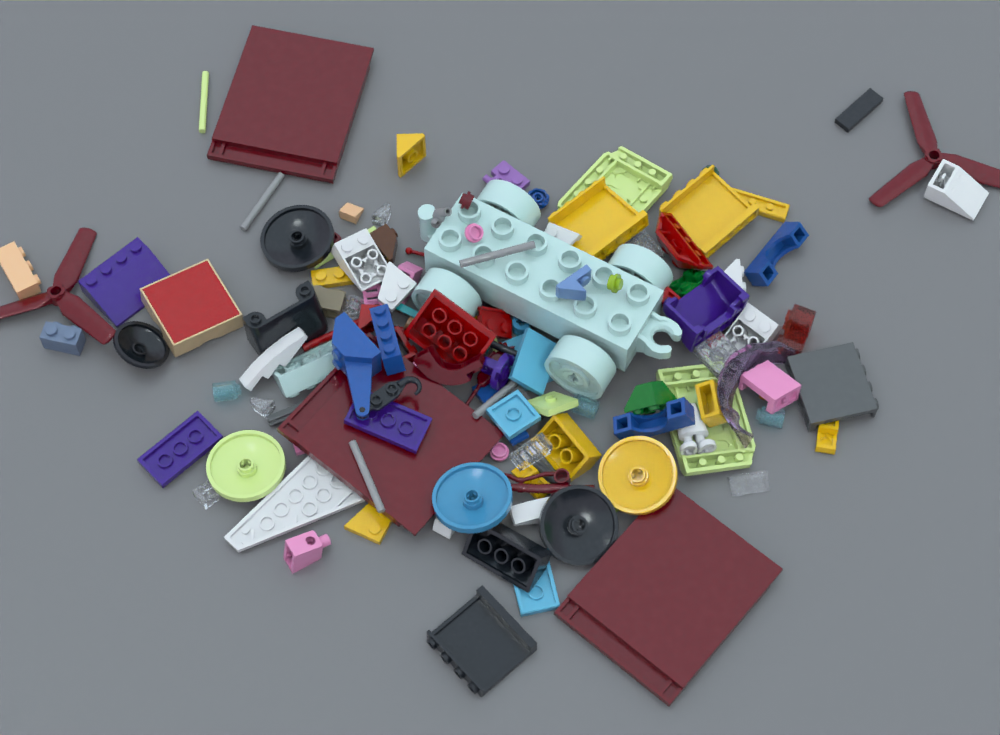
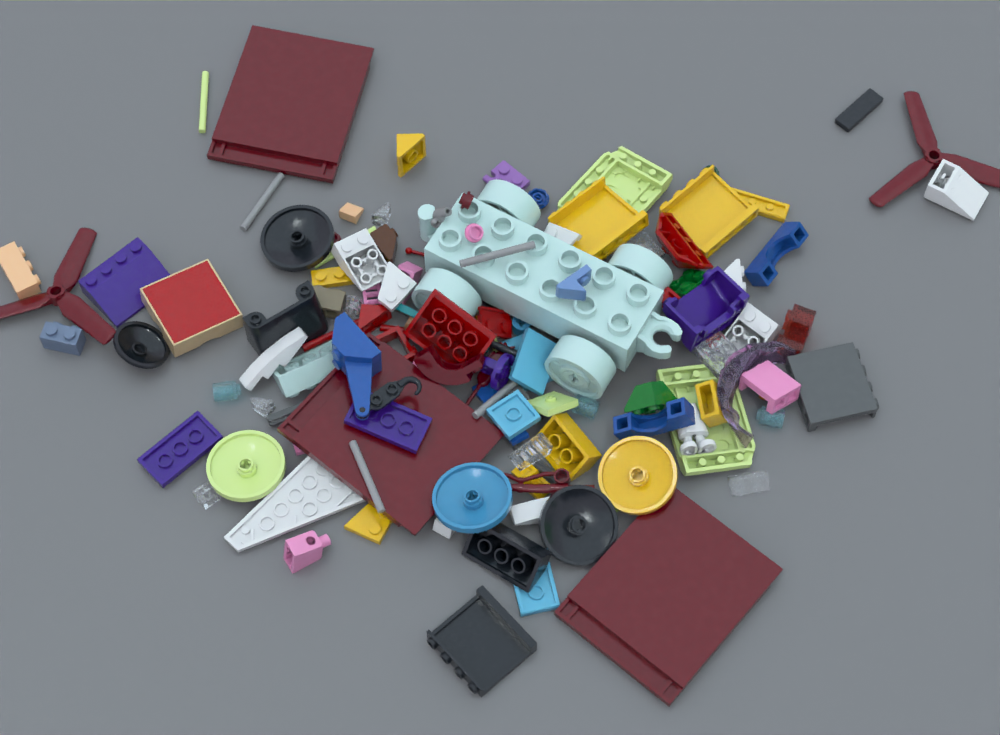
(387, 339): blue arch -> none
(499, 452): bright pink plate -> none
(615, 283): lime plate -> none
(827, 437): yellow slope -> none

